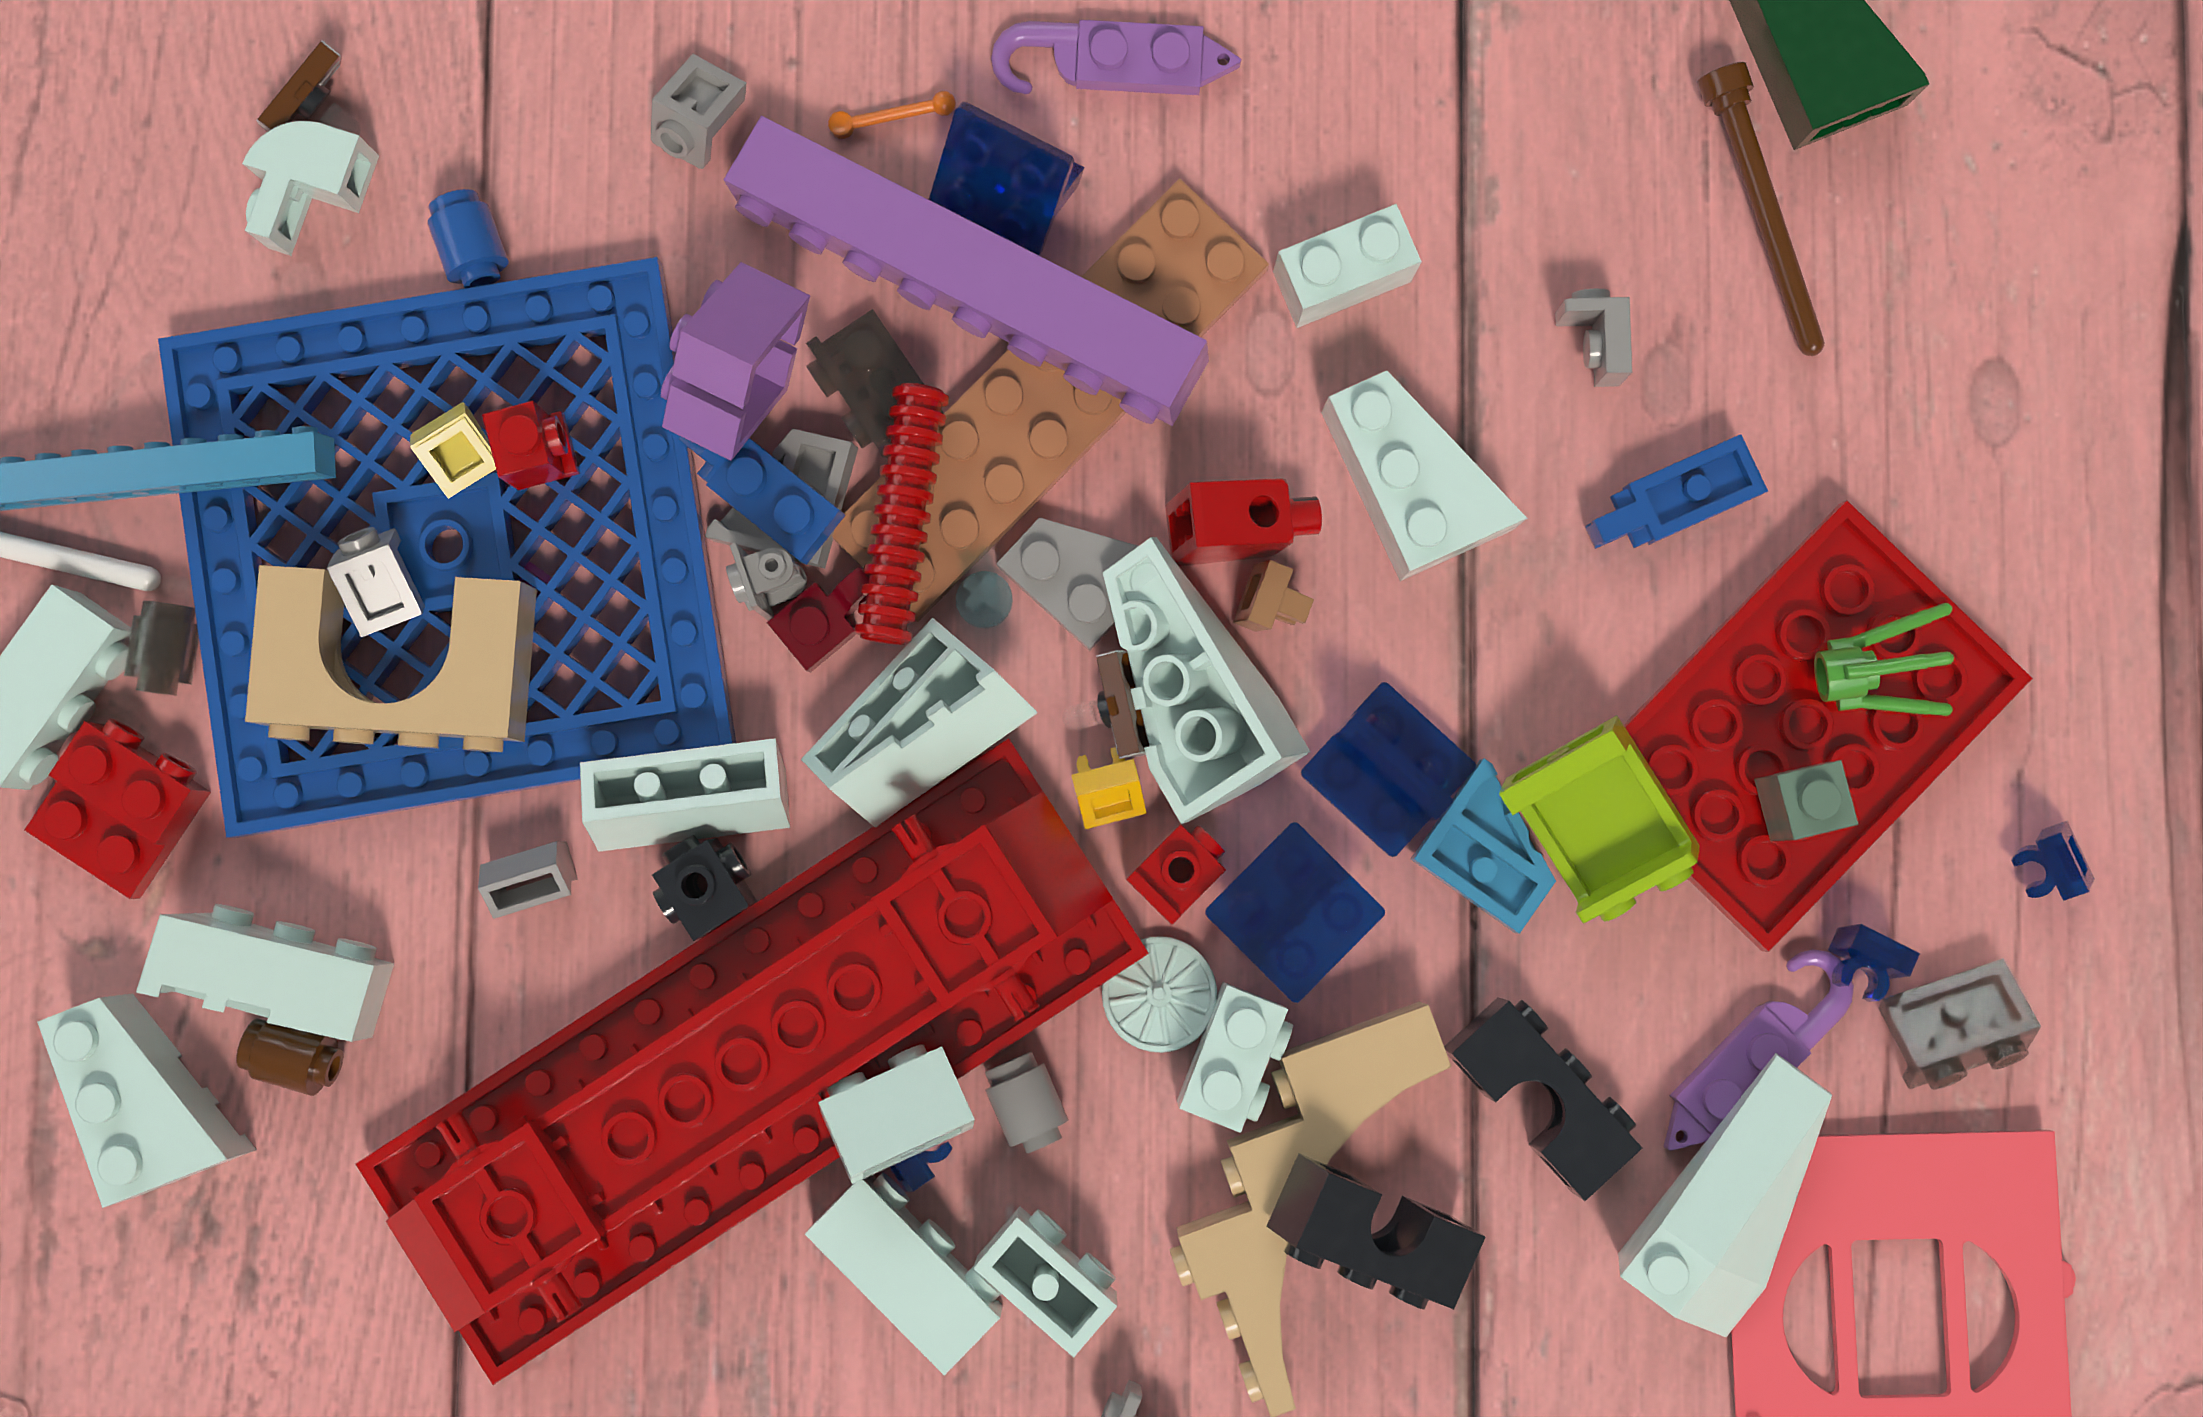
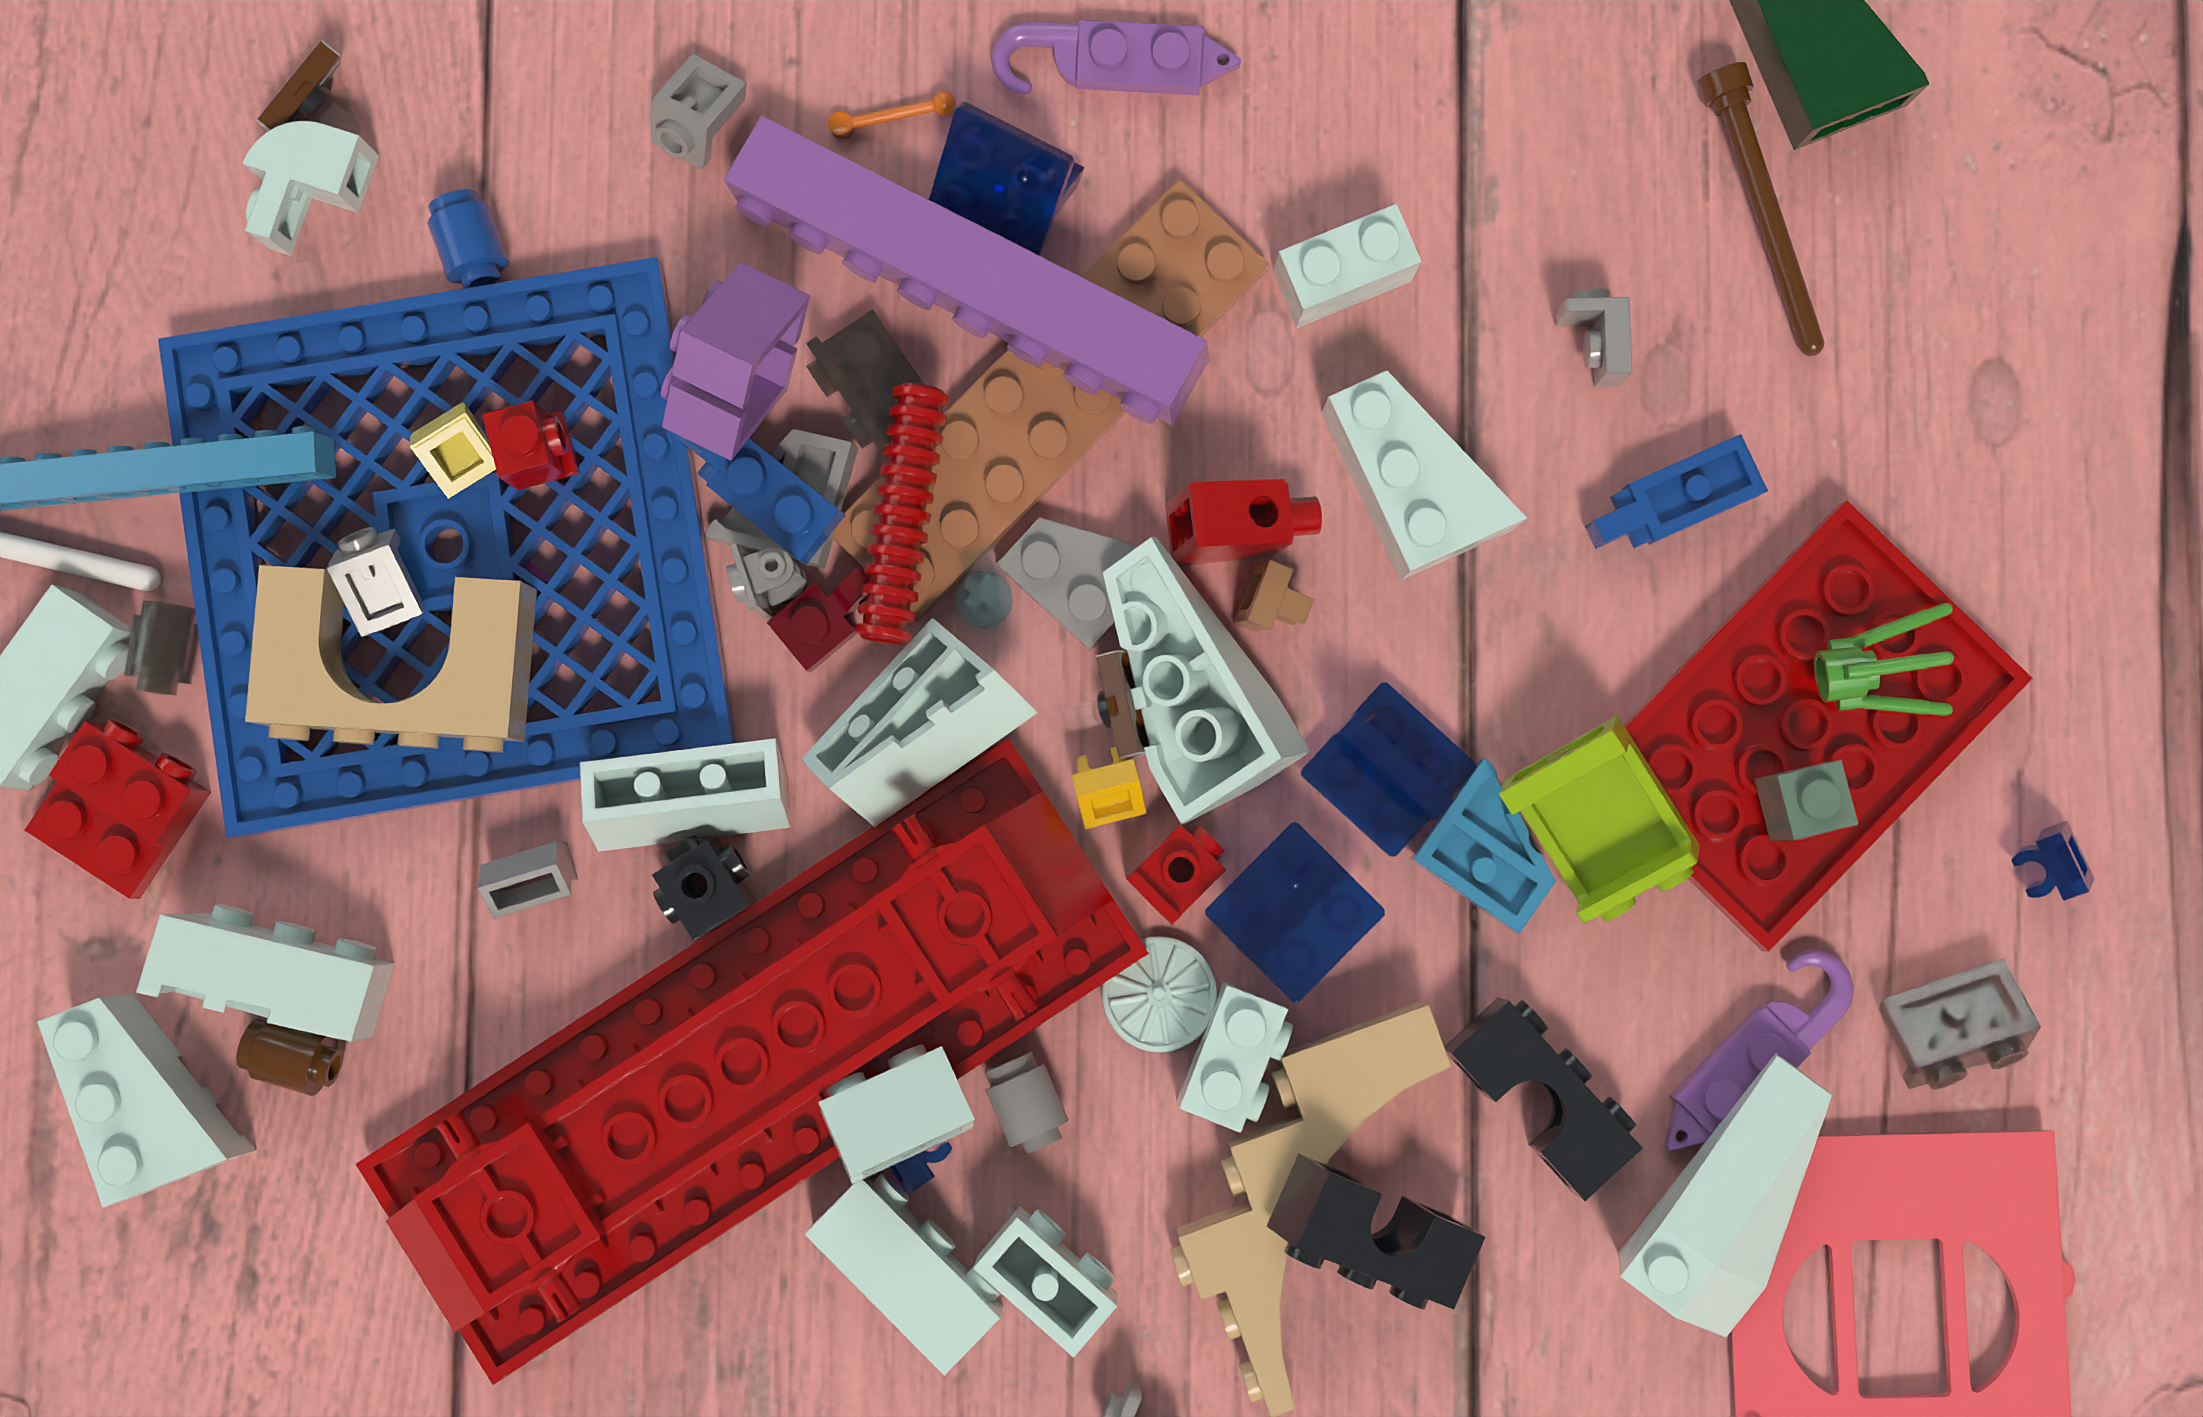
(1872, 953): clear blue tile -> none

